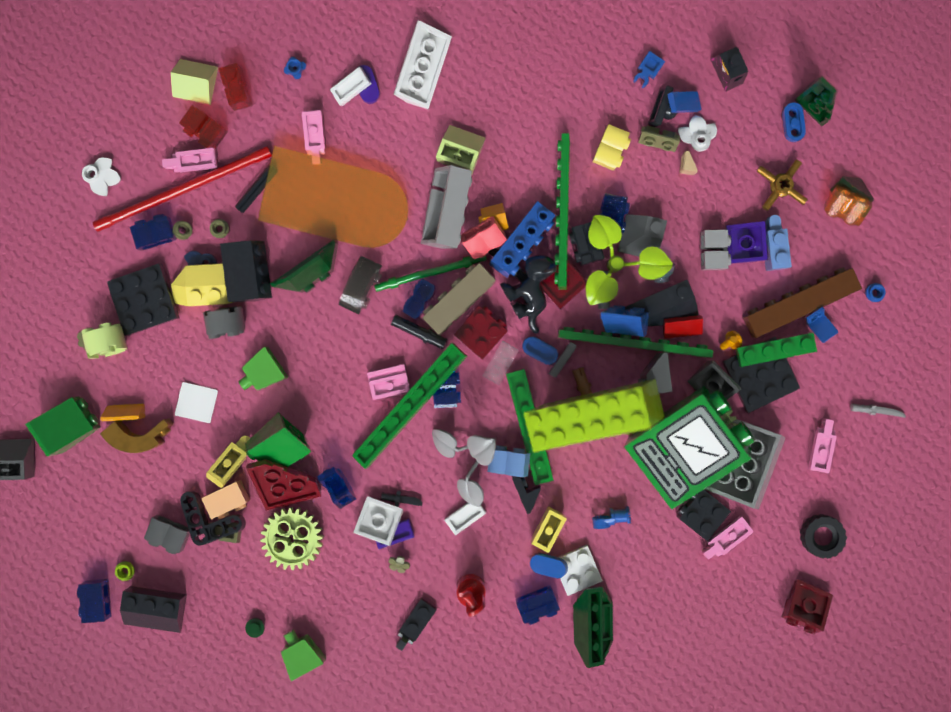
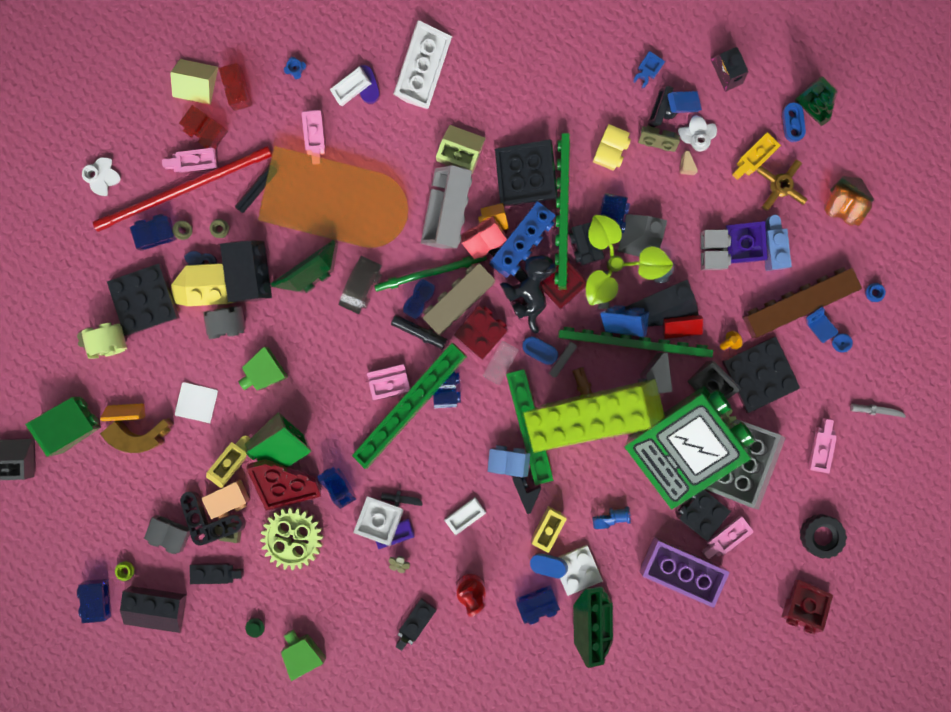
(214, 573): none -> black hinge
(480, 448): light grey plant -> none
(526, 173): none -> black plate
(684, 572): none -> medium lavender brick
(756, 155): none -> yellow hinge
(776, 349): green plate -> none
(842, 343): none -> blue tile

